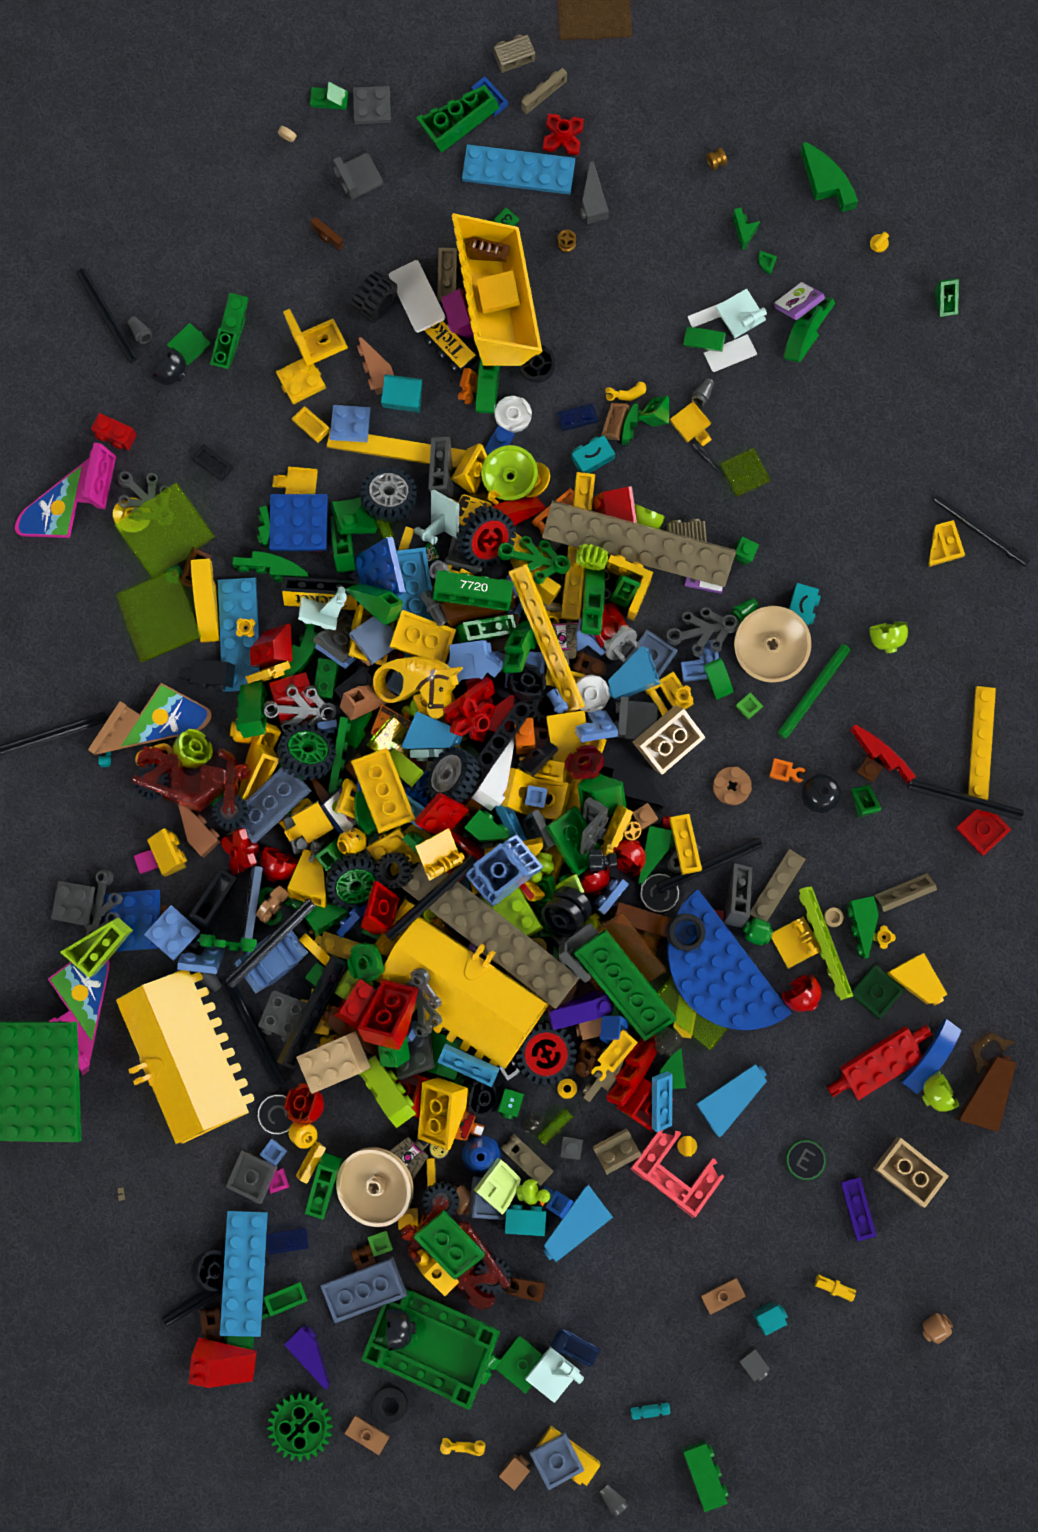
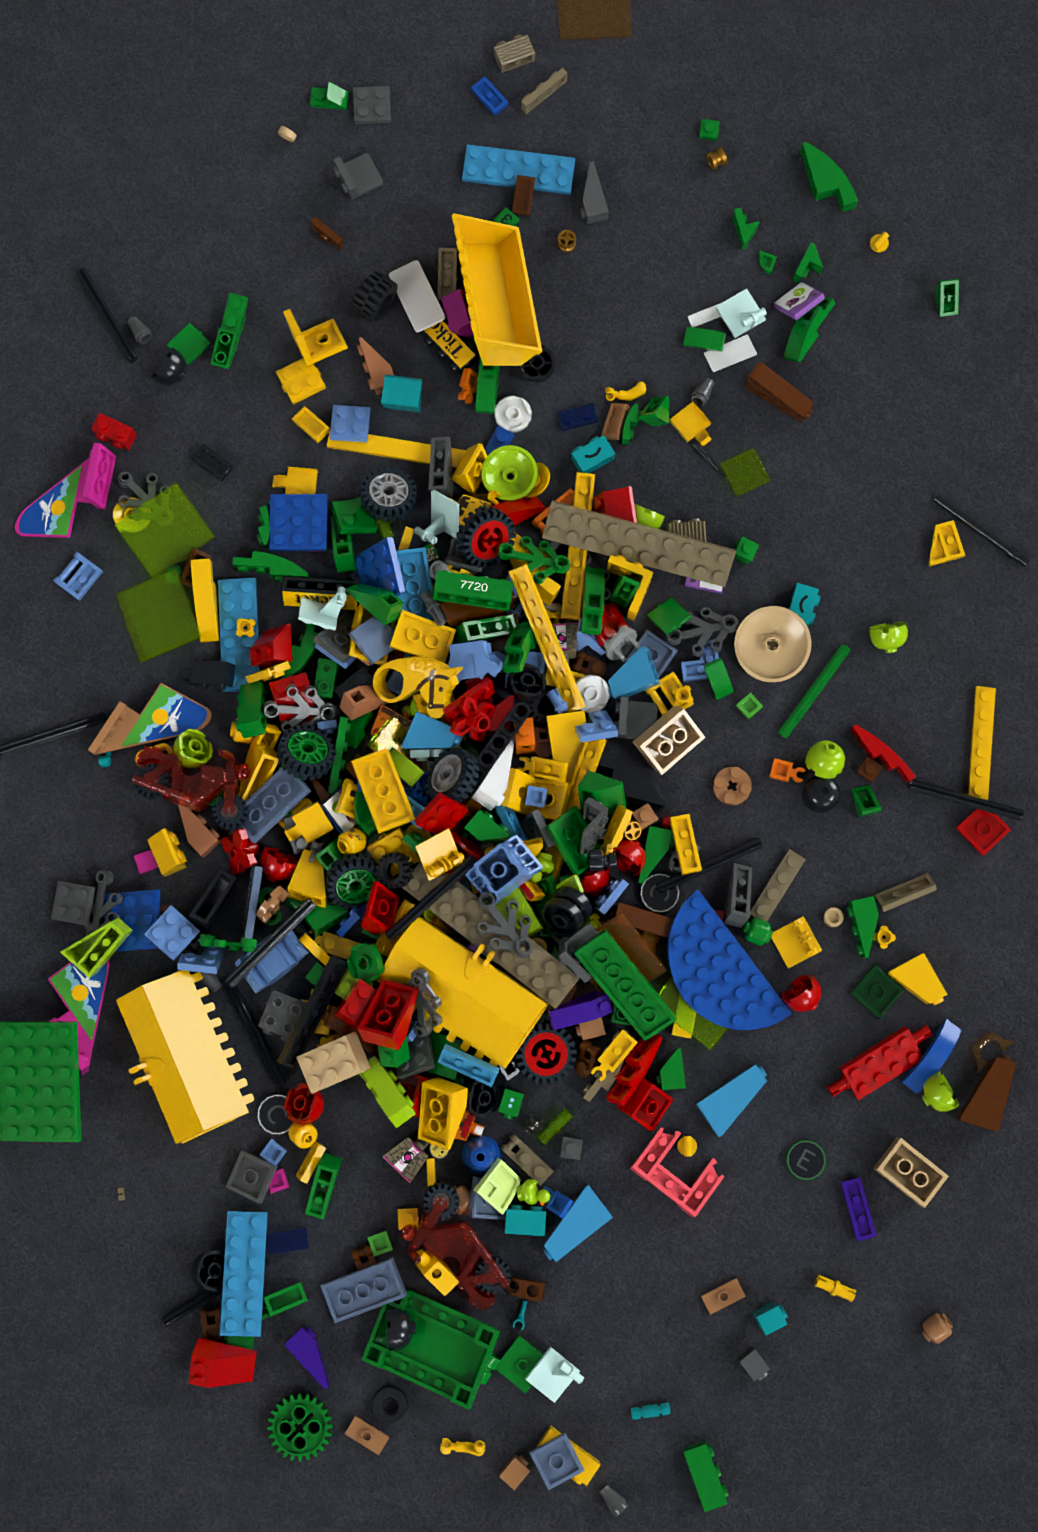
(82, 579): none -> medium blue plate
(374, 1187): tan dish -> none
(449, 1245): green plate -> none
(458, 117): green wedge -> none
(481, 250): reddish brown slope -> none
(498, 292): yellow tile -> none
(505, 928): none -> dark grey plant
(521, 1315): none -> teal hand
(523, 195): none -> reddish brown plate
(538, 757): black plate -> none
(562, 1093): yellow plate -> none
(563, 134): red plant -> none
(575, 1347): dark blue animal -> none
(590, 769): dark red plate -> none
(591, 557): lime gear -> none
(611, 1028): blue panel -> none
(616, 1151): dark tan bracket -> none
(662, 1101): dark azure plate -> none
(668, 1041): clear smoke head -> none
(669, 616): none -> green piece
(670, 932): black tyre -> none
(709, 129): none -> green plate
(744, 609): green cone -> none
(779, 393): none -> reddish brown slope
(810, 261): none -> green slope
(825, 759): none -> lime cylinder
(827, 951): lime plate -> none

